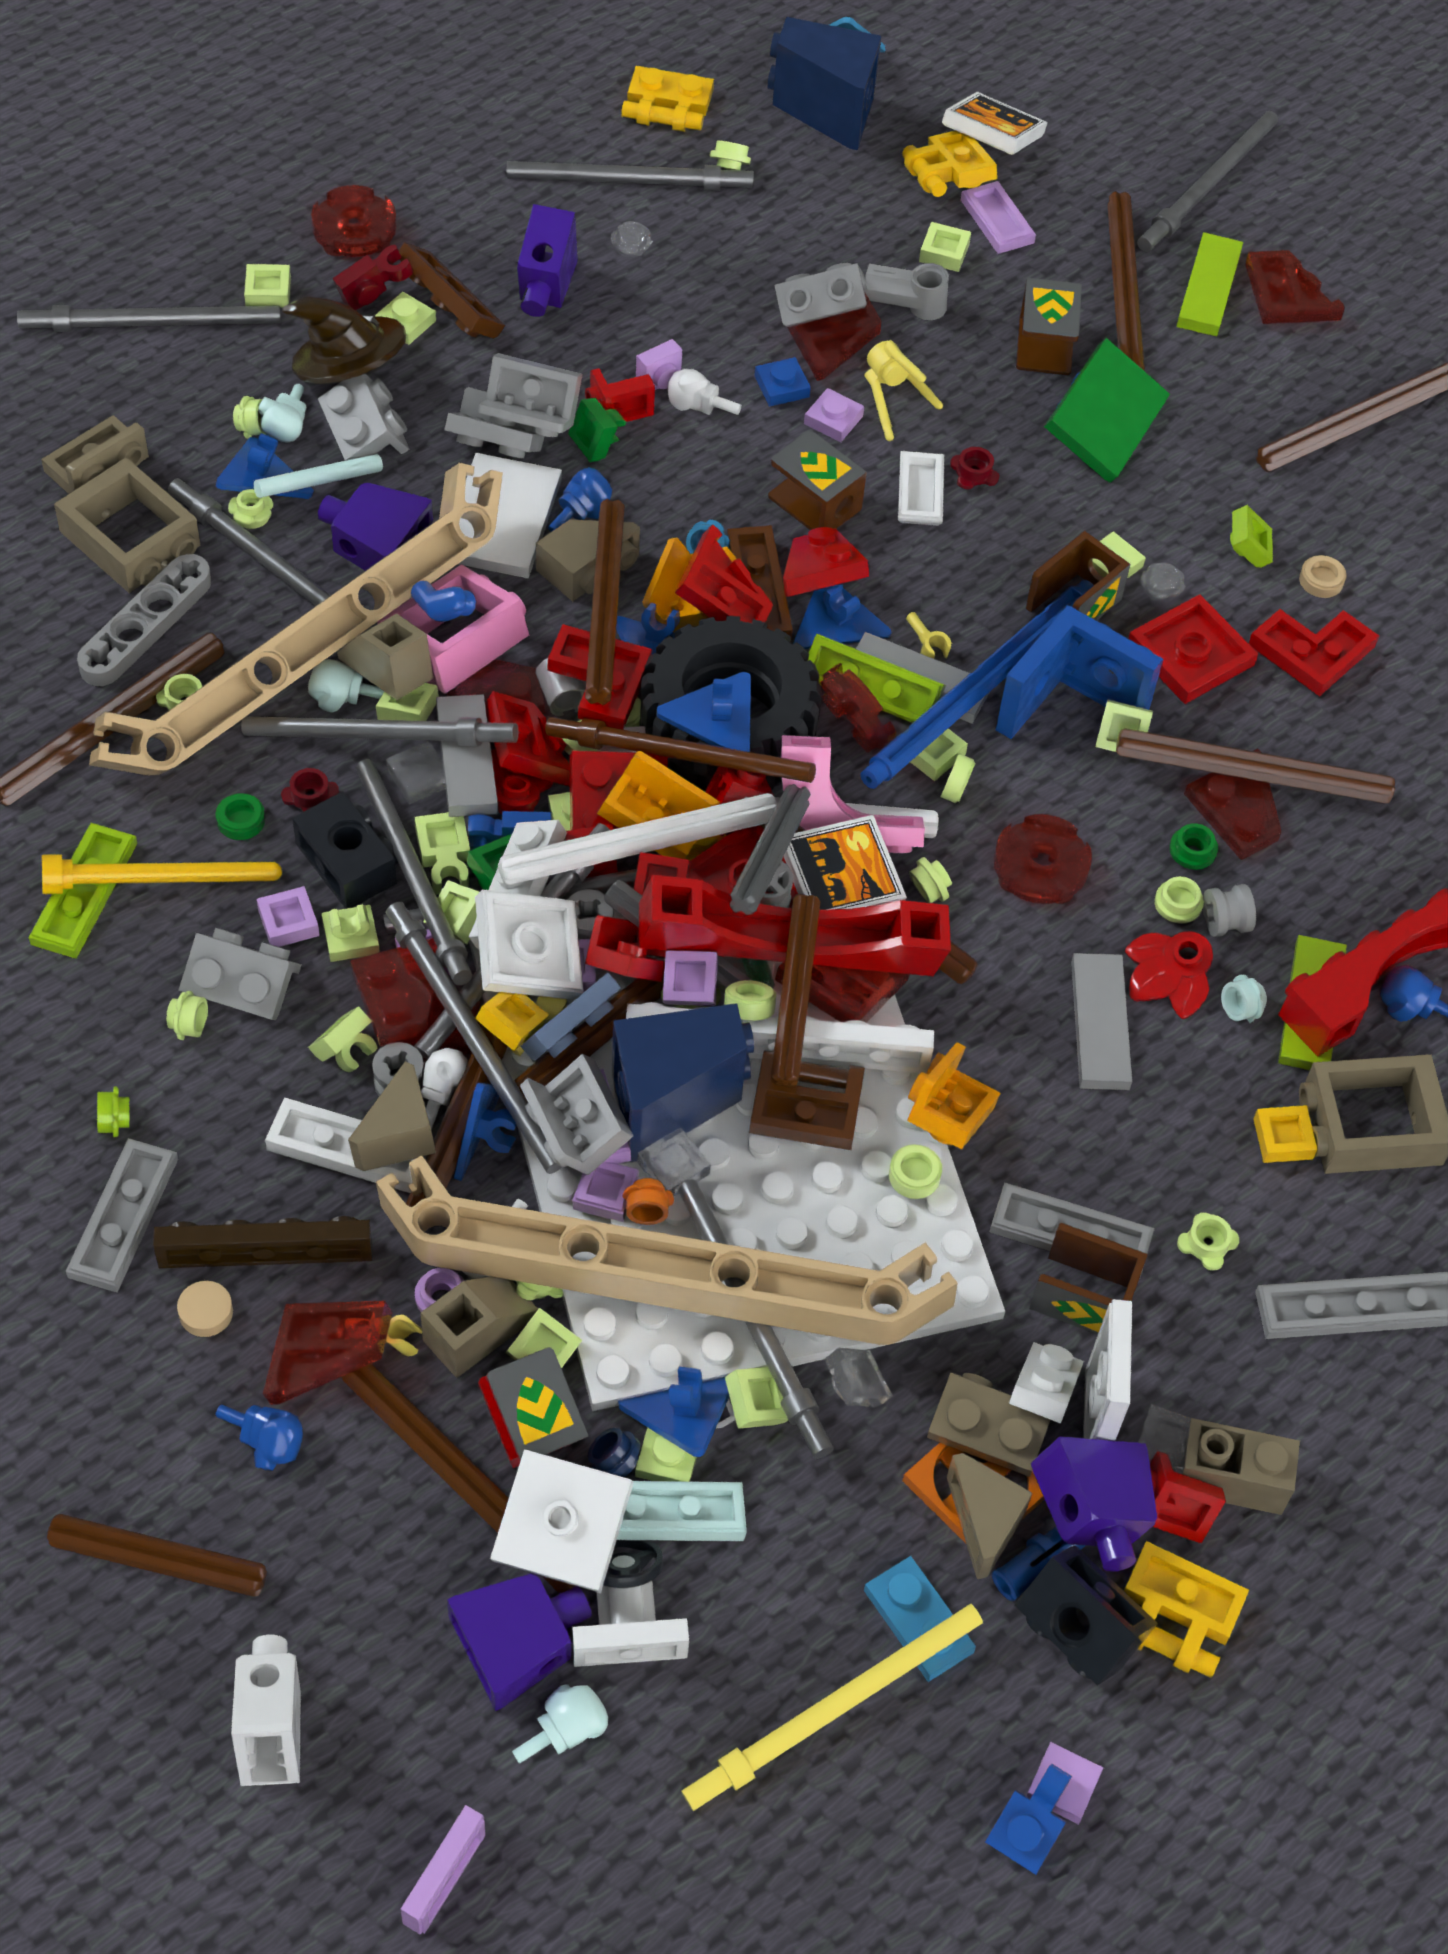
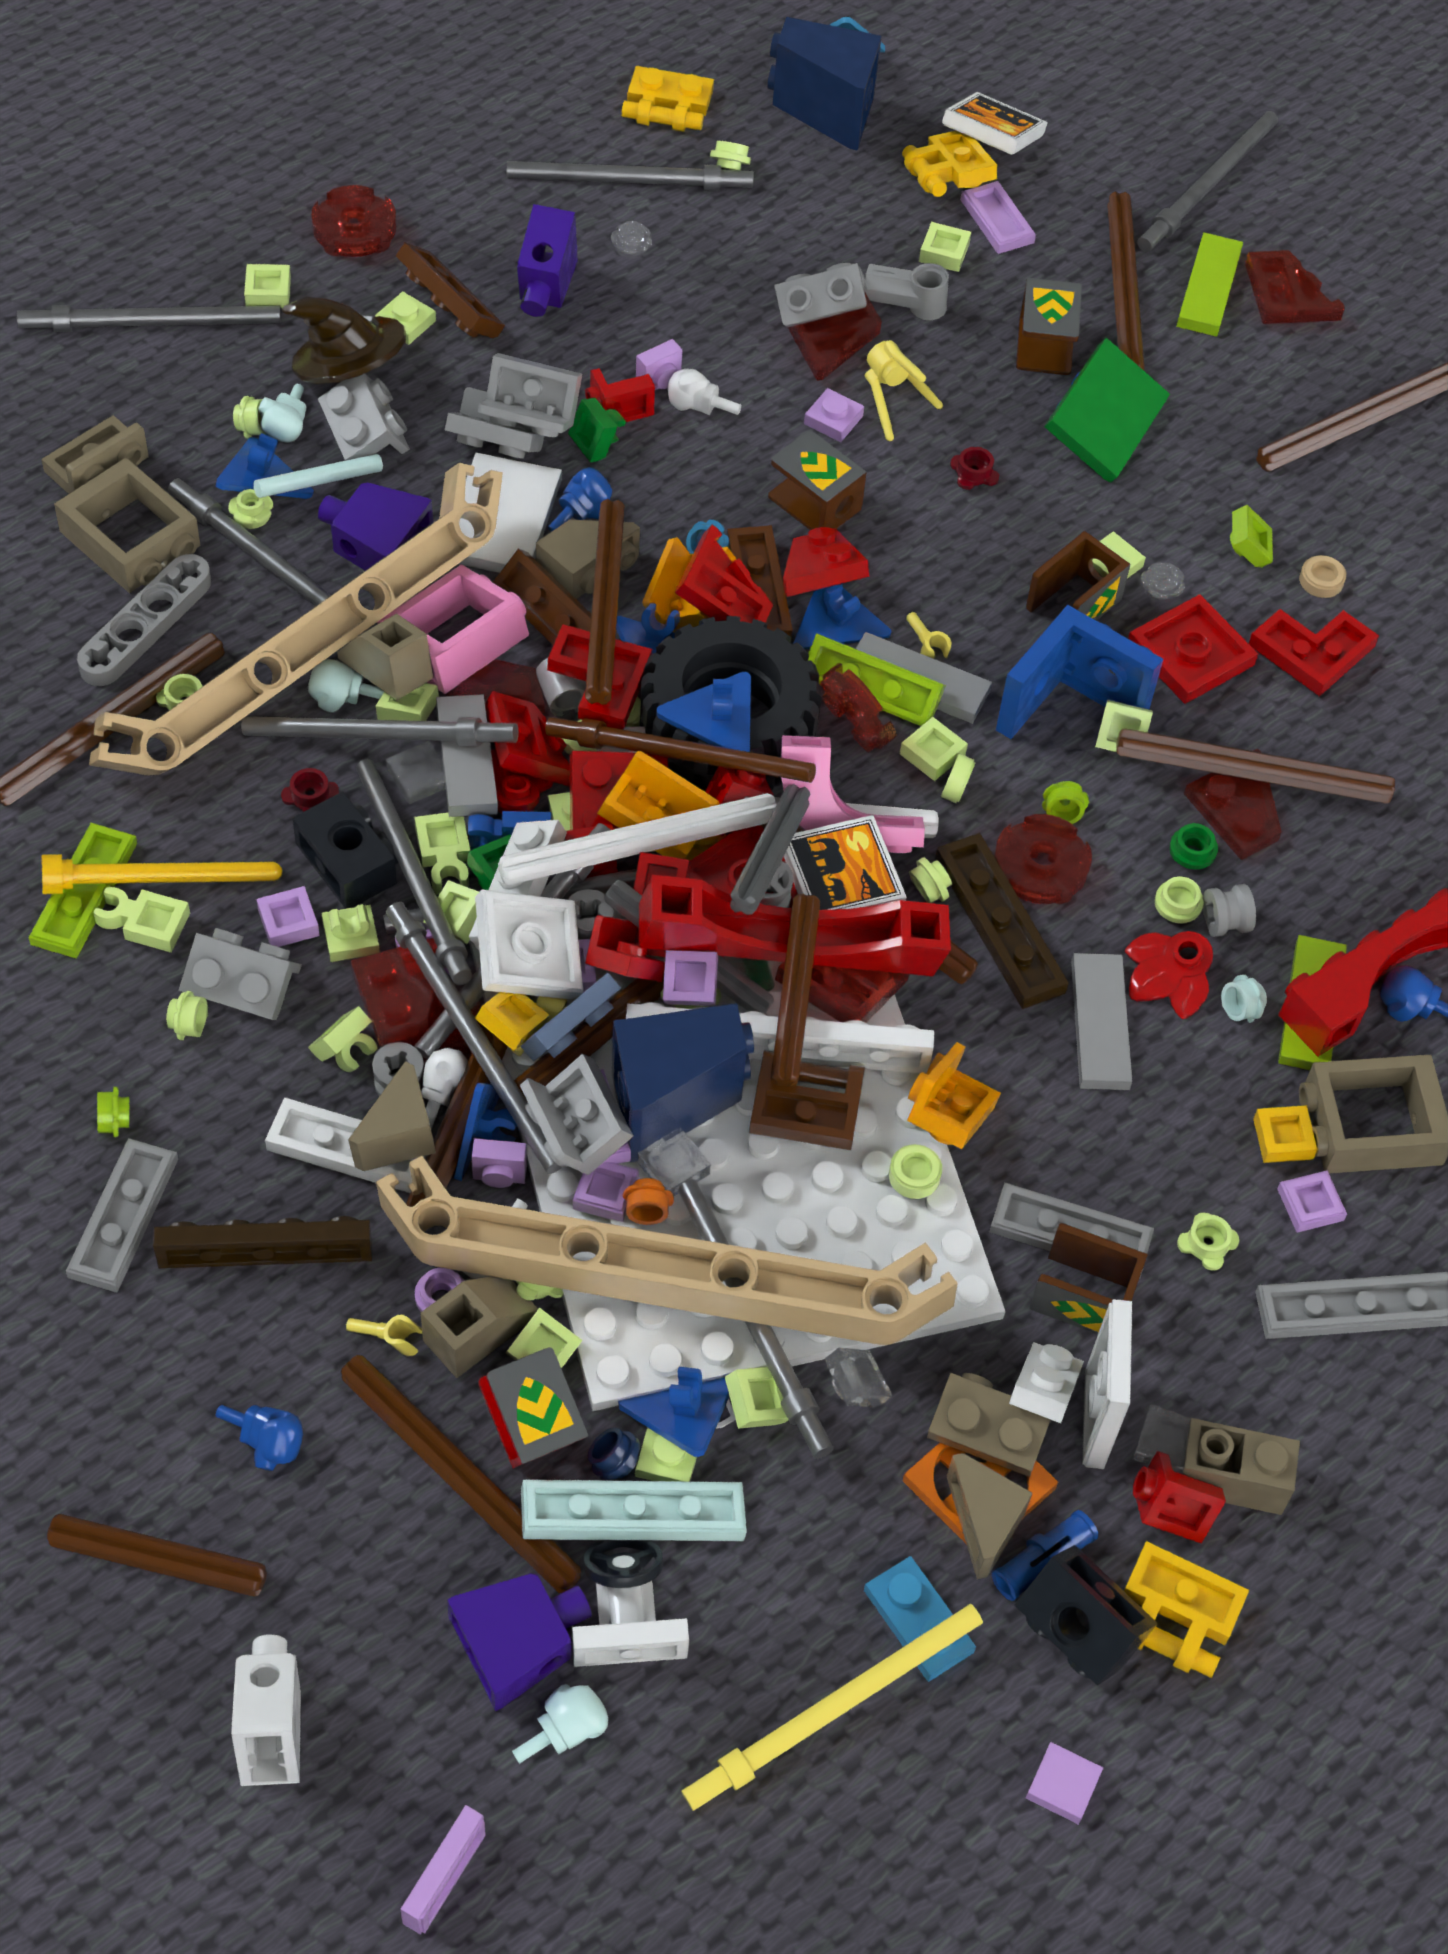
(149, 920): none -> yellowish green plate
(205, 1308): tan tile -> none
(240, 816): green tile -> none
(324, 1344): clear red wing -> none
(365, 279): dark red plate -> none
(444, 603): blue arm -> none
(499, 1162): none -> lavender plate
(545, 599): none -> reddish brown plate
(562, 1520): white plate -> none
(753, 999): yellowish green tile -> none
(782, 381): blue plate -> none
(921, 488): white tile -> none
(965, 694): blue piece -> none
(1002, 921): none -> dark brown plate
(1028, 1825): blue plate -> none
(1070, 809): none -> lime plate
(1098, 1494): dark purple torso -> none
(1312, 1201): none -> lavender tile

